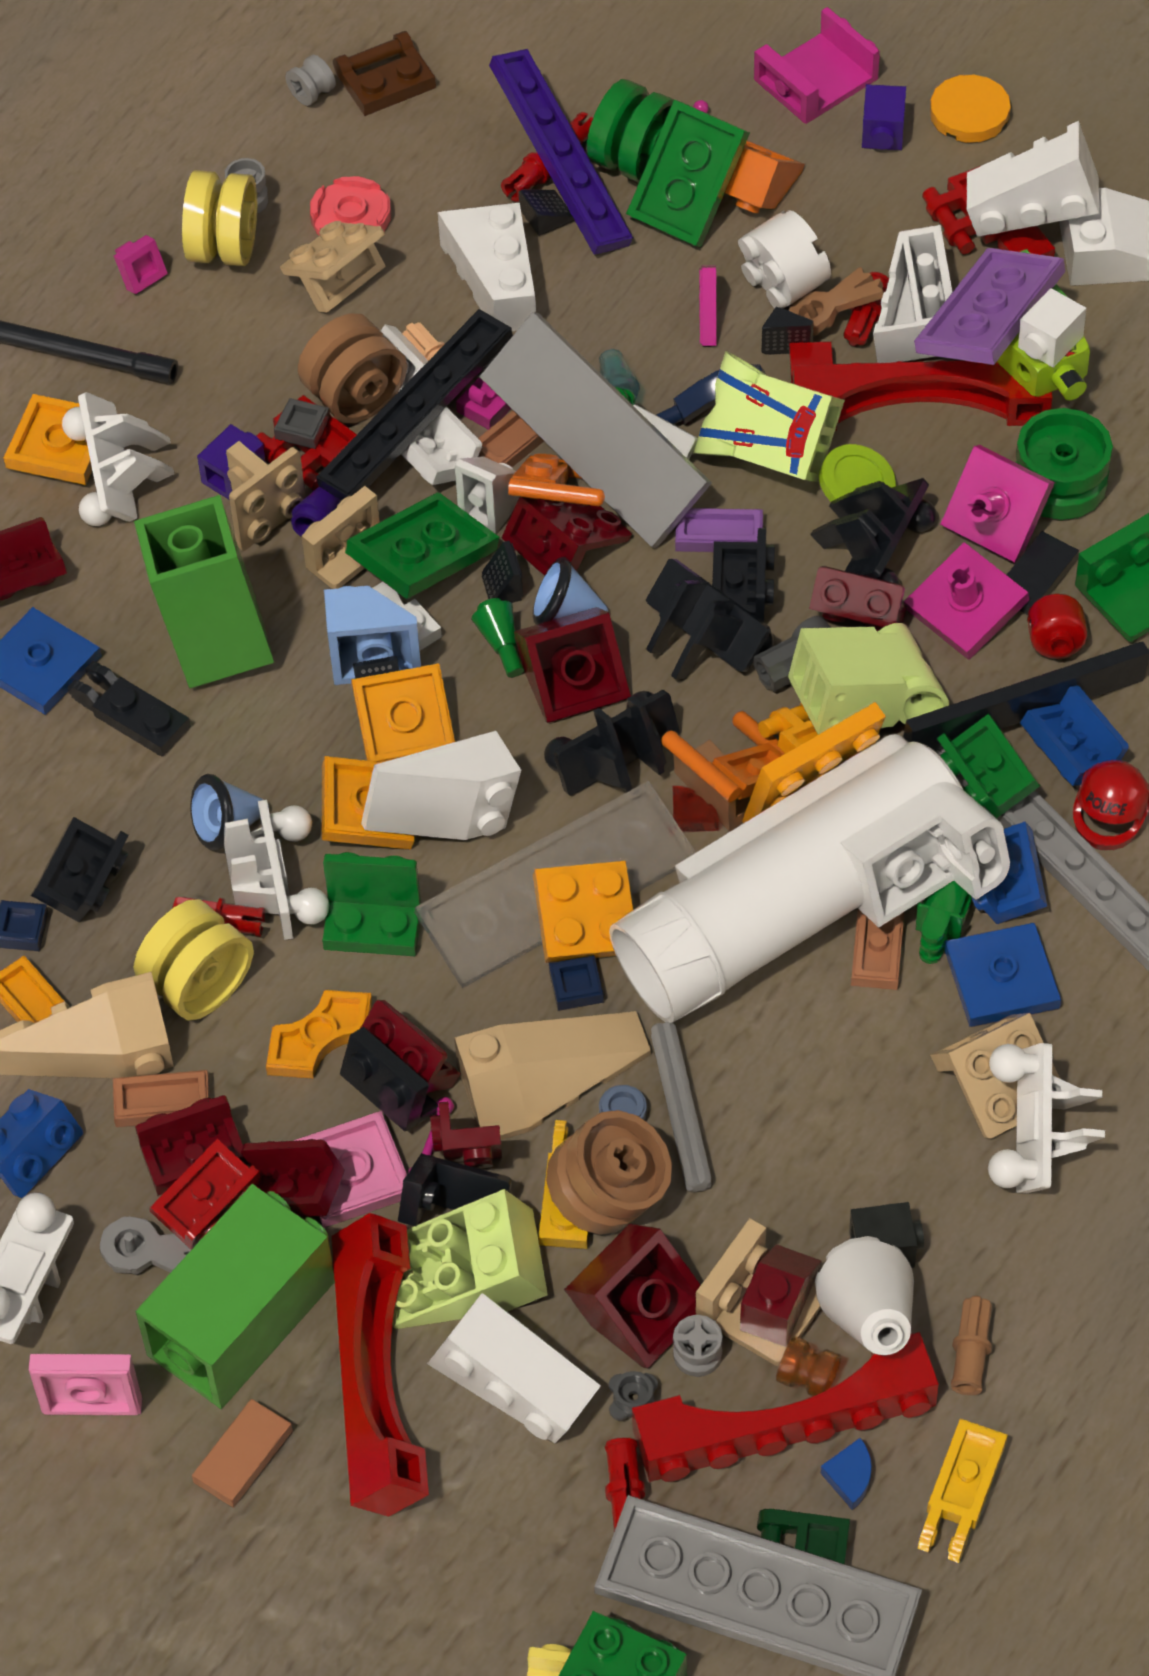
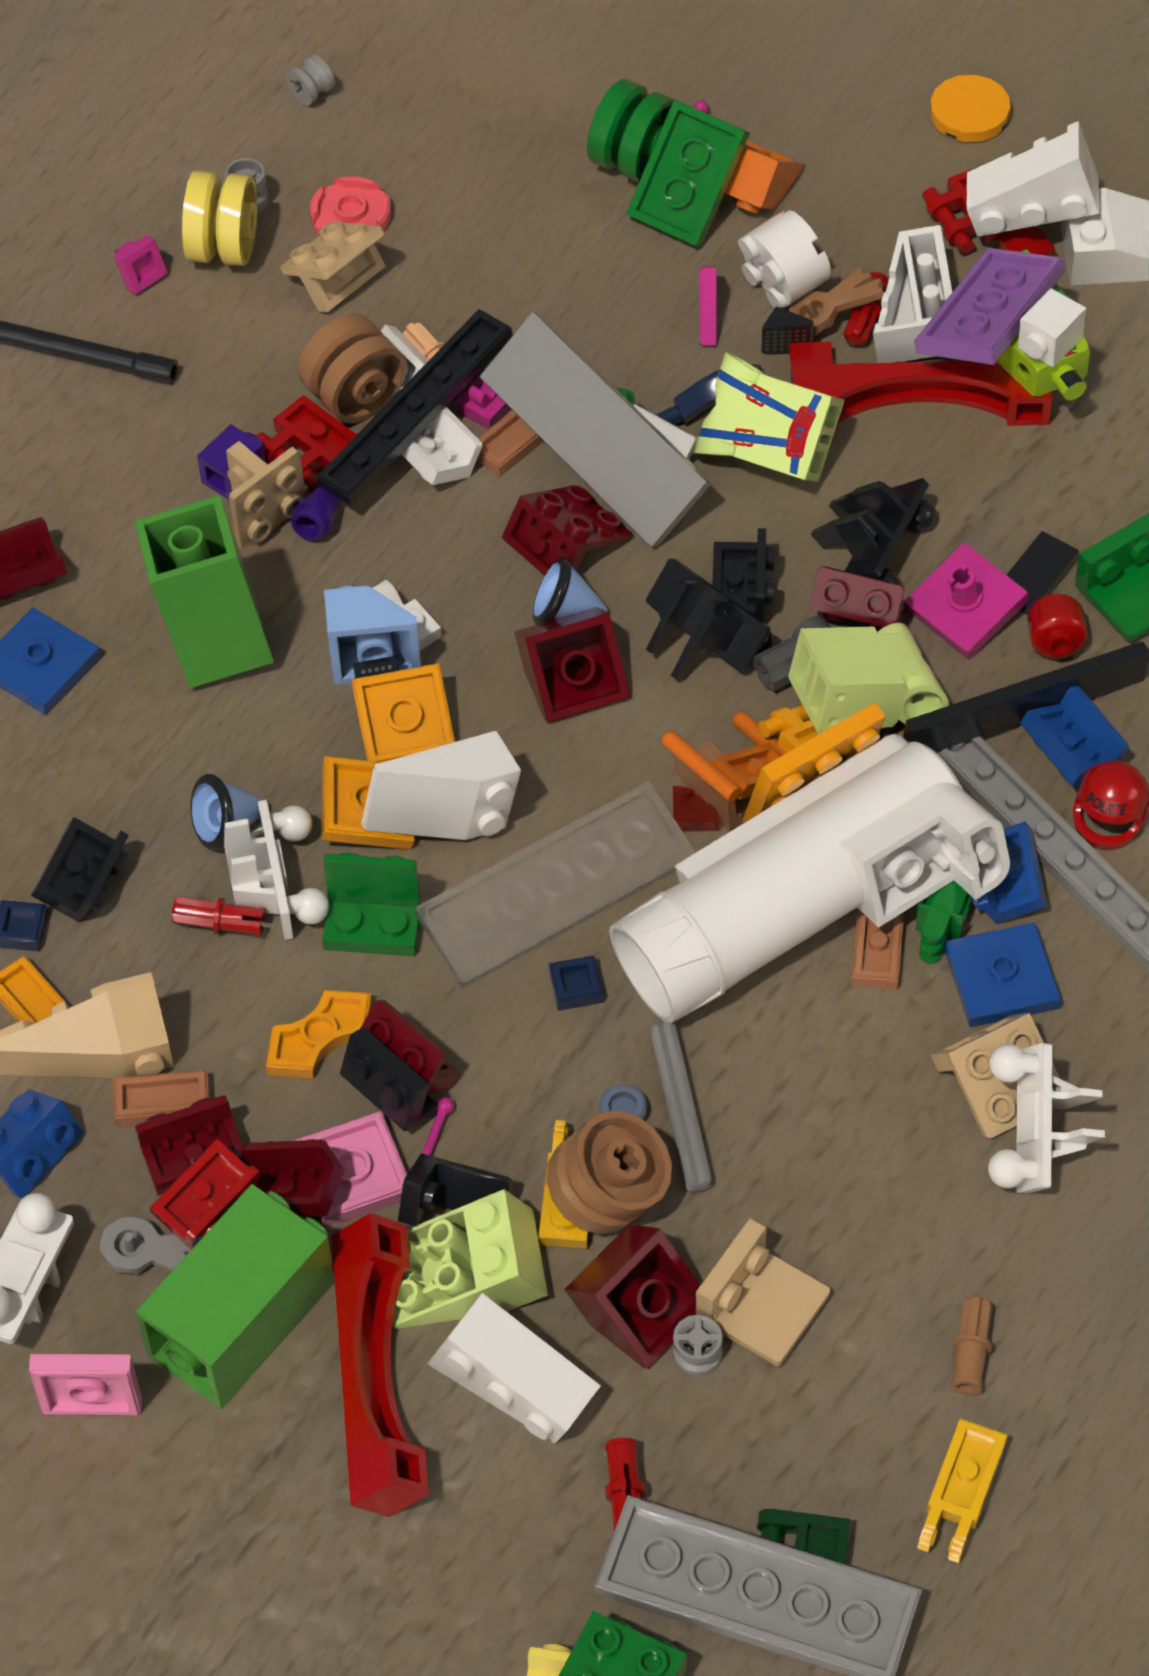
(43, 446): light orange plate -> none
(113, 469): white piece -> none
(130, 710): black hinge -> none
(194, 959): light yellow wheel -> none
(242, 1453): nougat tile -> none
(302, 423): dark grey tile -> none
(327, 539): tan bracket -> none
(386, 83): reddish brown plate -> none
(422, 545): green plate -> none
(469, 1145): dark red bracket -> none
(484, 490): white slope -> none
(492, 258): white wedge -> none
(496, 623): green cone -> none
(503, 575): black slope -> none
(532, 168): red pin -> none
(535, 1067): tan wedge -> none
(544, 210): black slope -> none
(545, 478): orange plate -> none
(560, 151): dark purple tile -> none
(579, 907): light orange plate -> none
(614, 743): black piece -> none
(617, 371): clear light blue cone -> none
(628, 1383): dark grey plate -> none
(688, 1438): red arch -> none
(705, 525): medium lavender tile -> none
(778, 1294): dark red slope -> none
(805, 1367): clear orange wheel -> none
(820, 70): dark pink panel -> none
(849, 1473): blue tile -> none
(851, 468): lime piece -> none
(868, 1293): white cone -> none
(883, 117): dark purple brick -> none
(891, 1225): pearl dark grey brick -> none
(989, 765): green bracket -> none
(997, 503): dark pink tile -> none
(1071, 452): green wheel -> none

